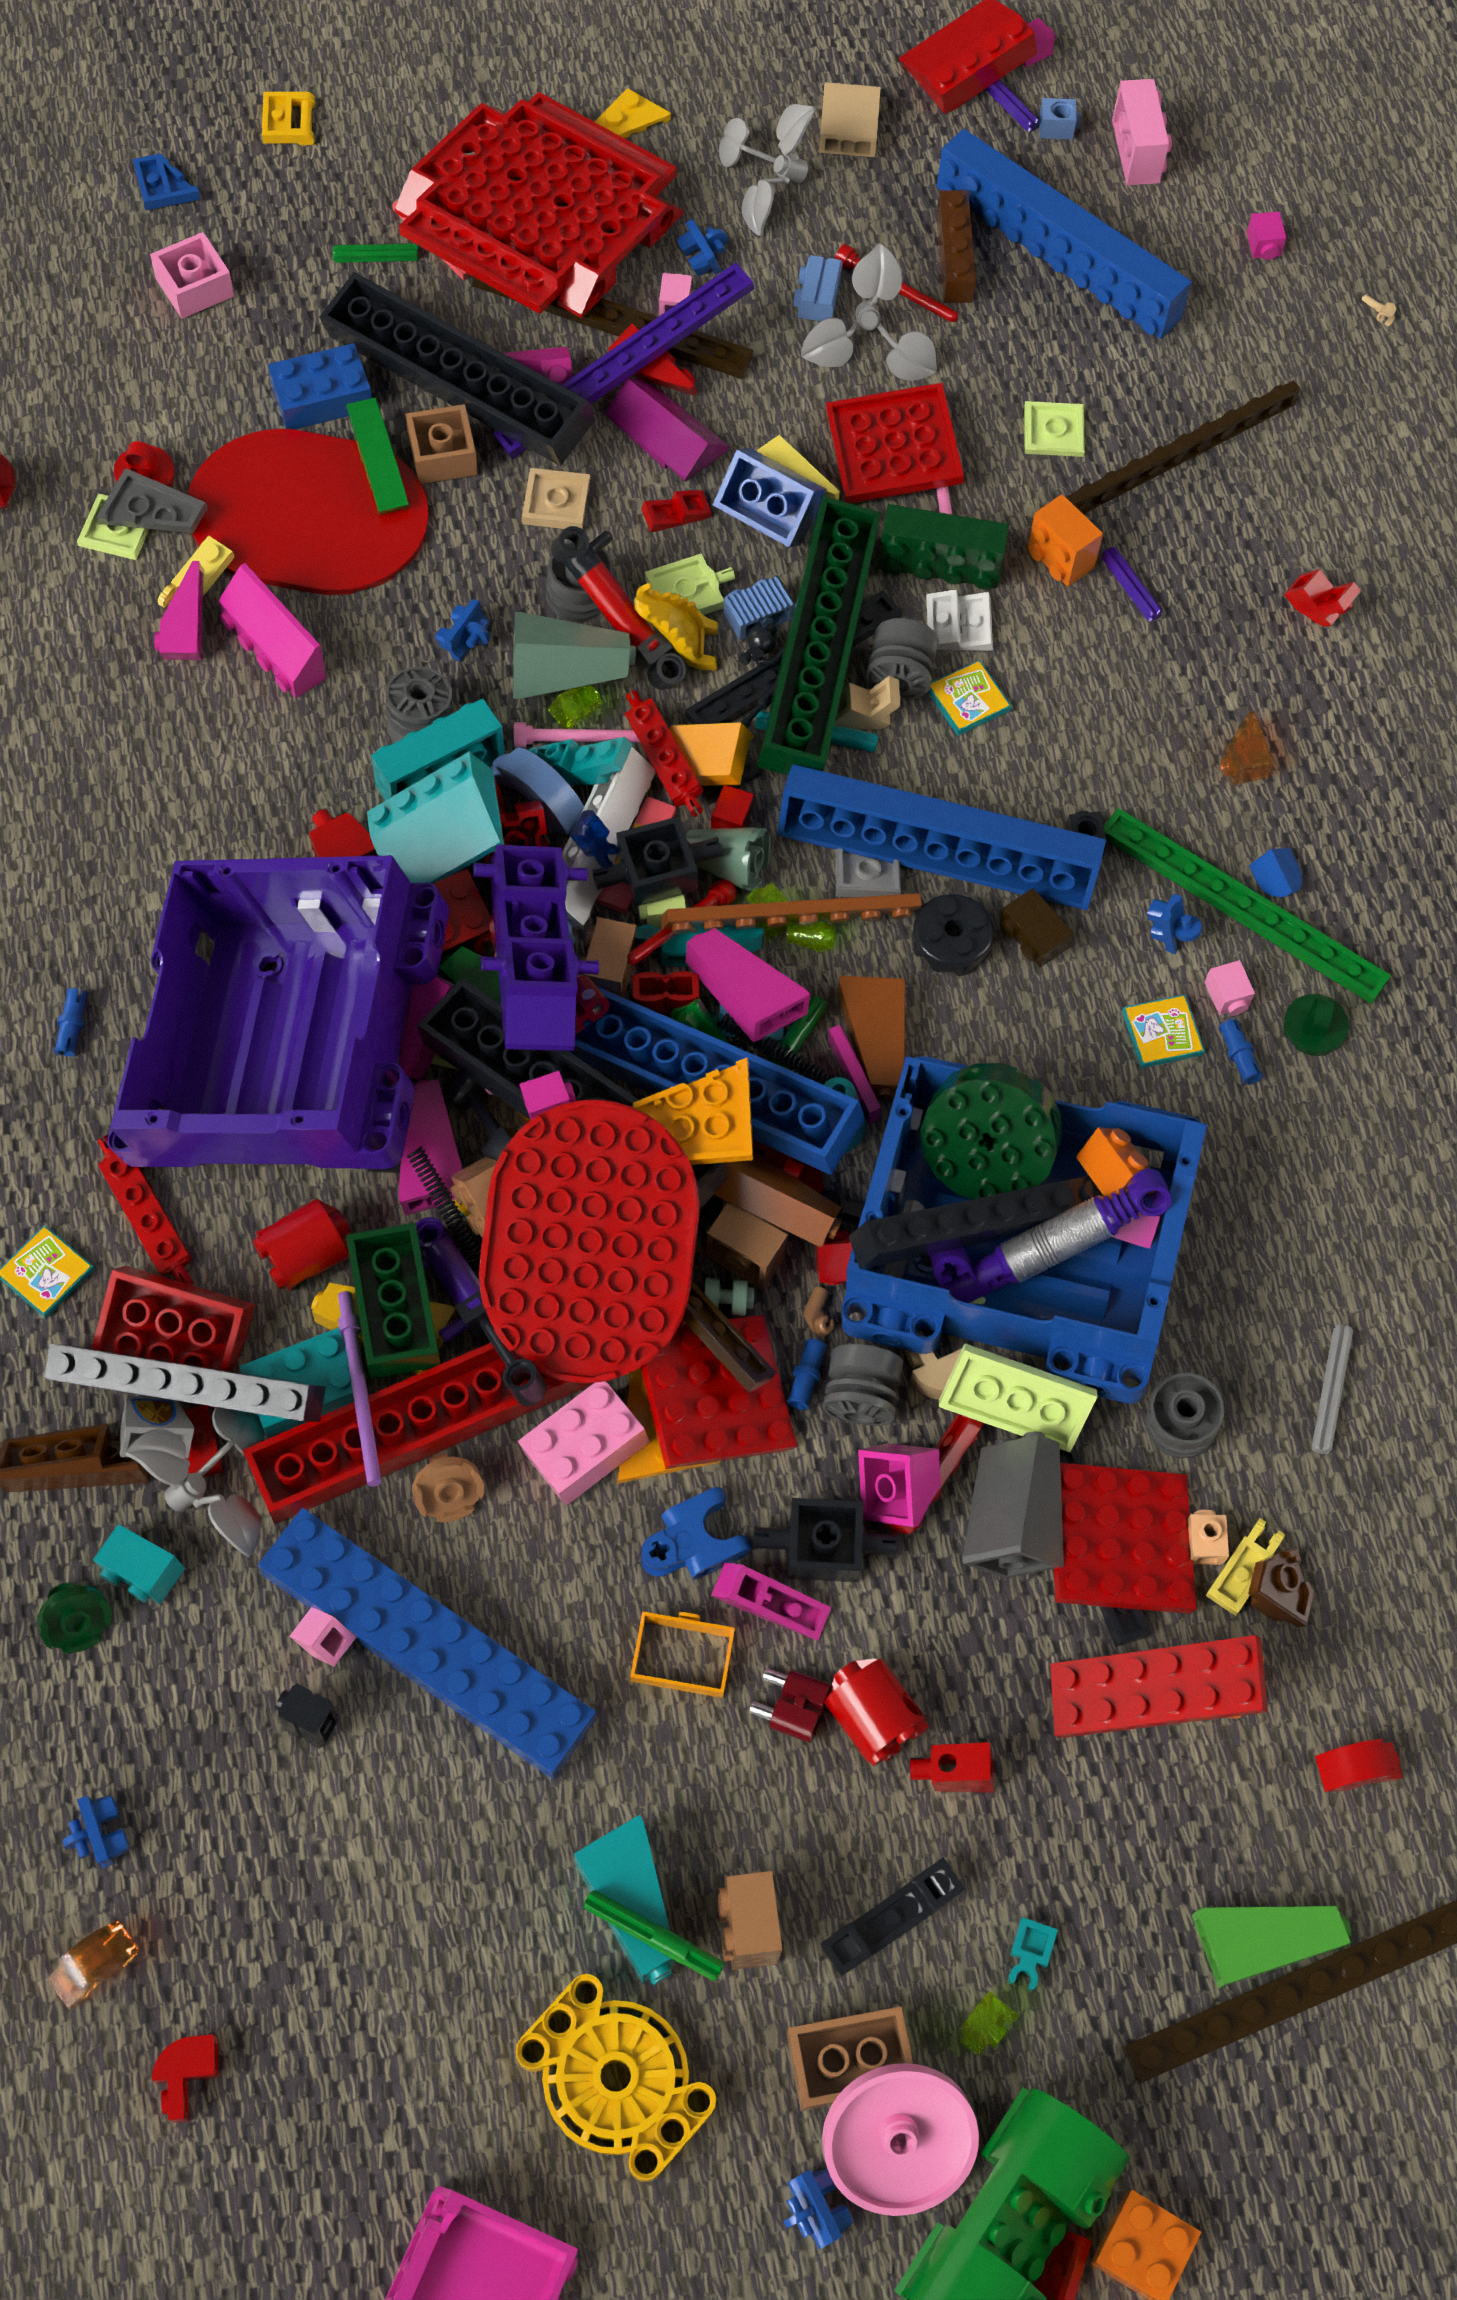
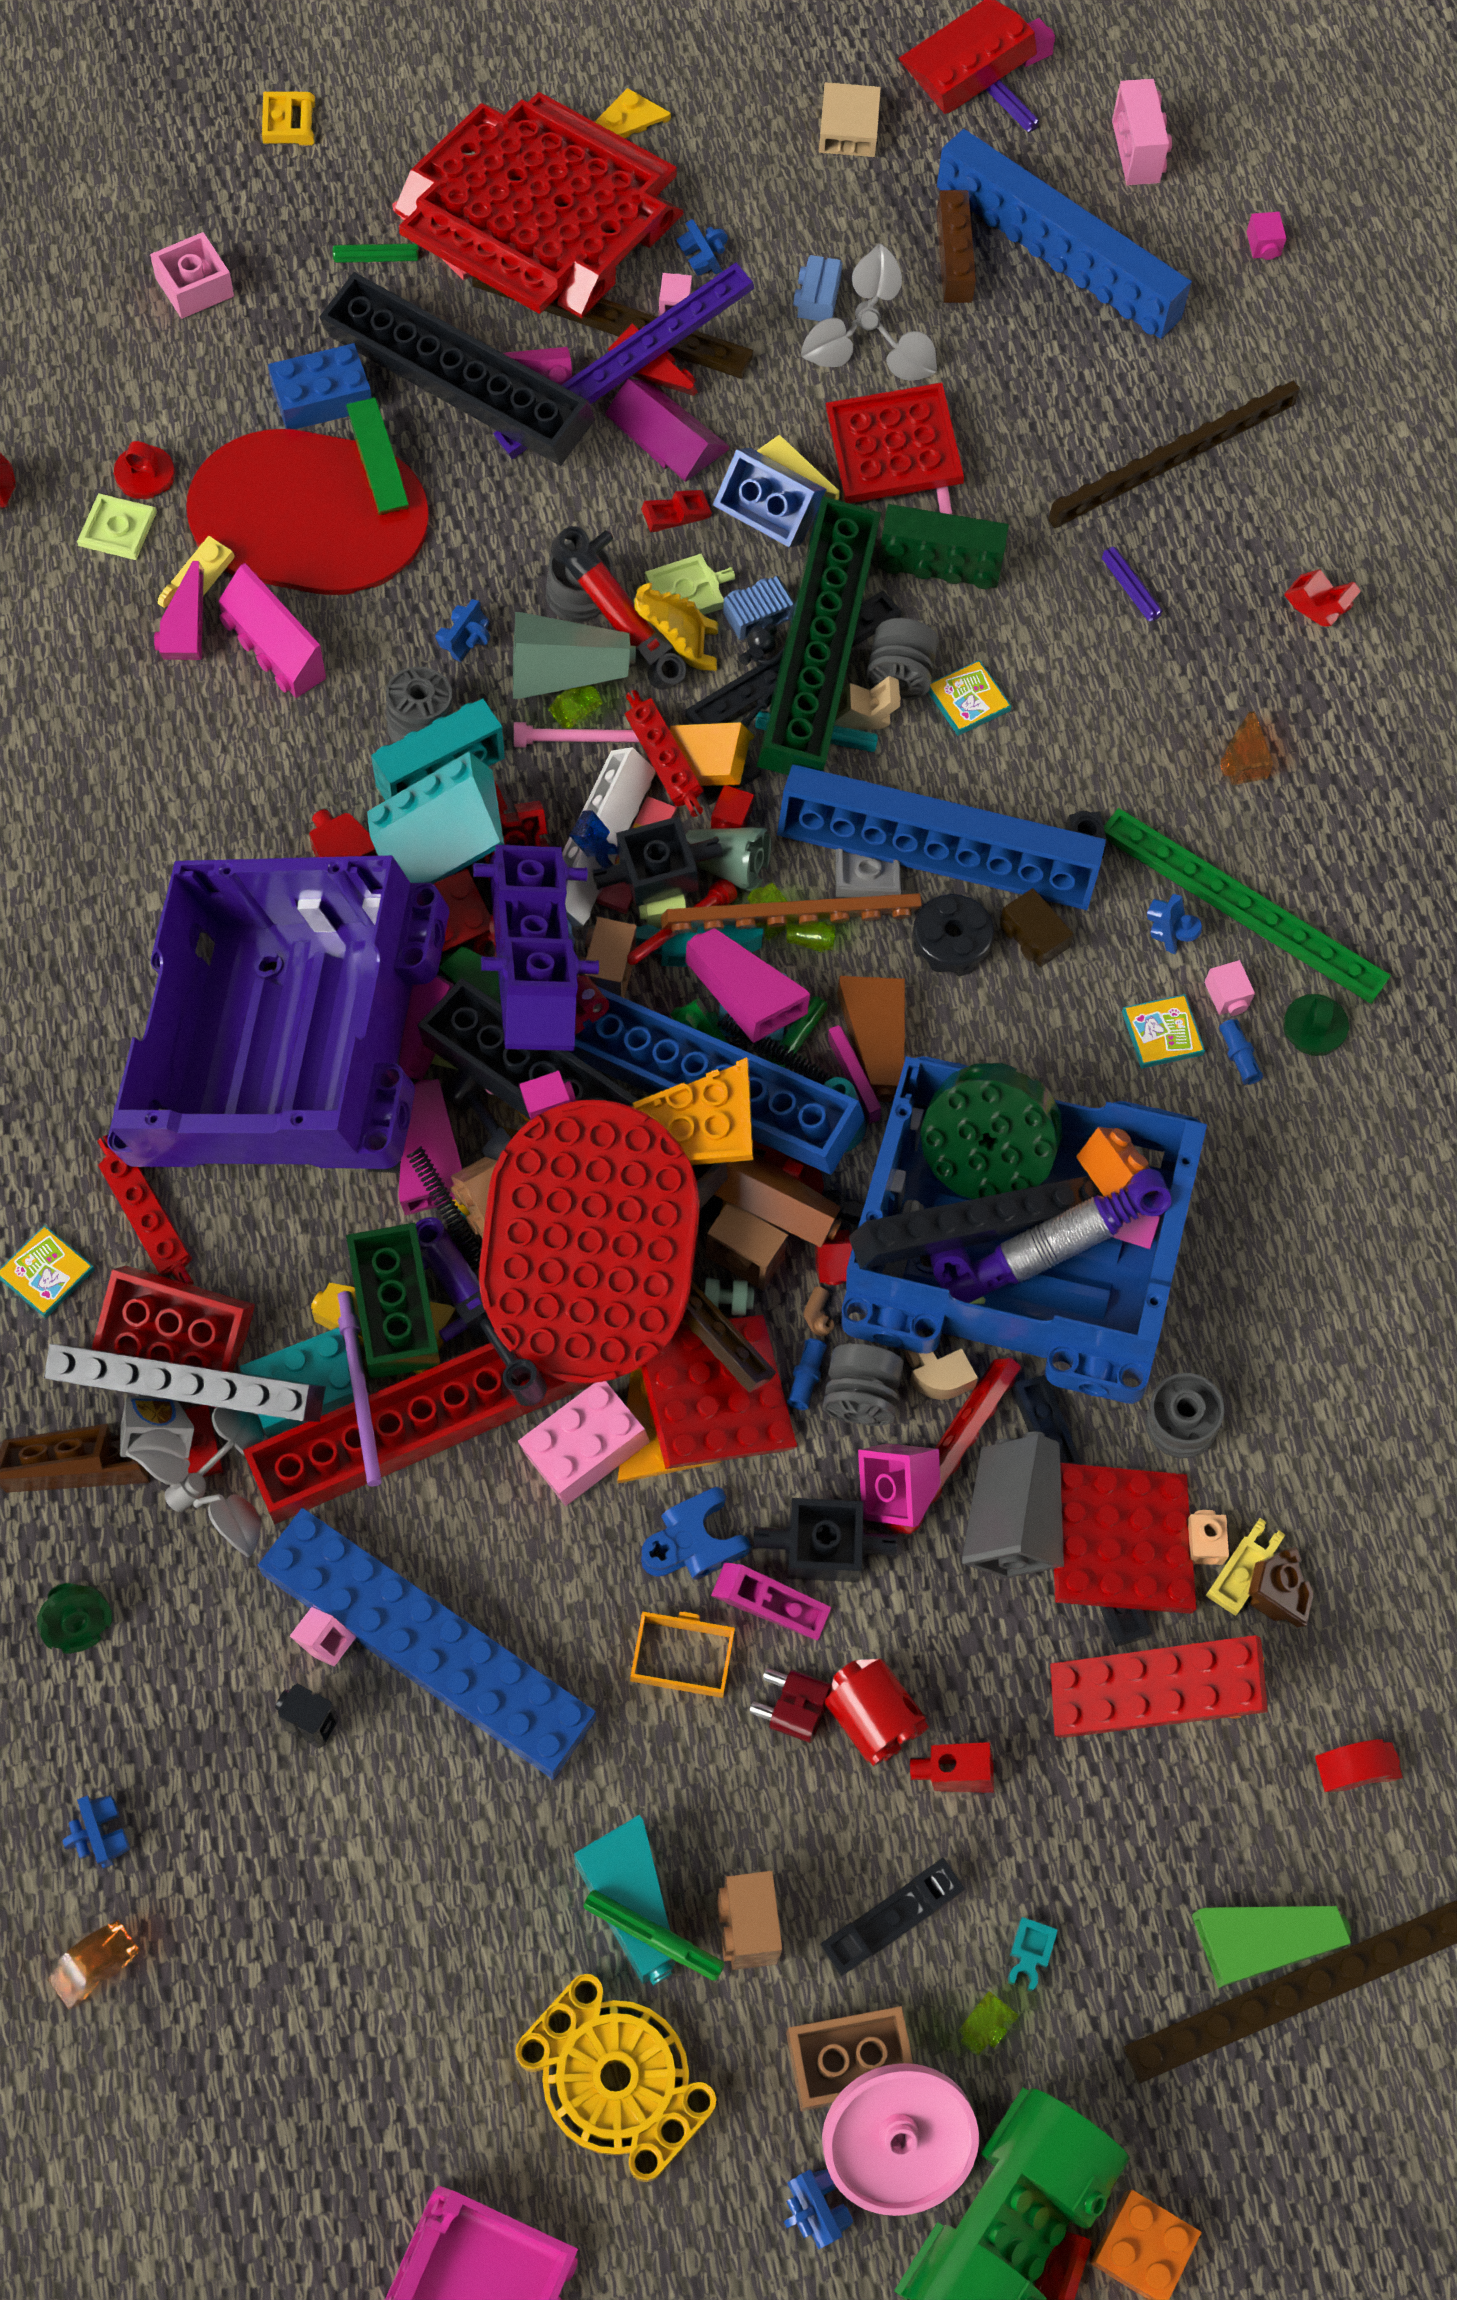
(70, 1022): blue pin -> none
(138, 1564): teal brick -> none
(150, 505): dark grey wing -> none
(161, 183): blue wing -> none
(182, 2062): red brick -> none
(303, 1243): red cylinder -> none
(441, 444): medium nougat brick -> none
(447, 1488): medium nougat tile -> none
(541, 782): medium blue arch -> none
(555, 498): tan plate -> none
(587, 763): teal slope -> none
(664, 992): red brick -> none
(788, 167): light grey plant -> none
(850, 260): red piece -> none
(944, 619): white slope -> none
(1017, 1396): yellowish green plate -> none
(1054, 429): yellowish green tile -> none
(1058, 118): medium blue brick -> none
(1064, 540): orange brick -> none
(1277, 872): blue brick -> none
(1332, 1389): light grey axle -> none
(1384, 310): tan hand -> none

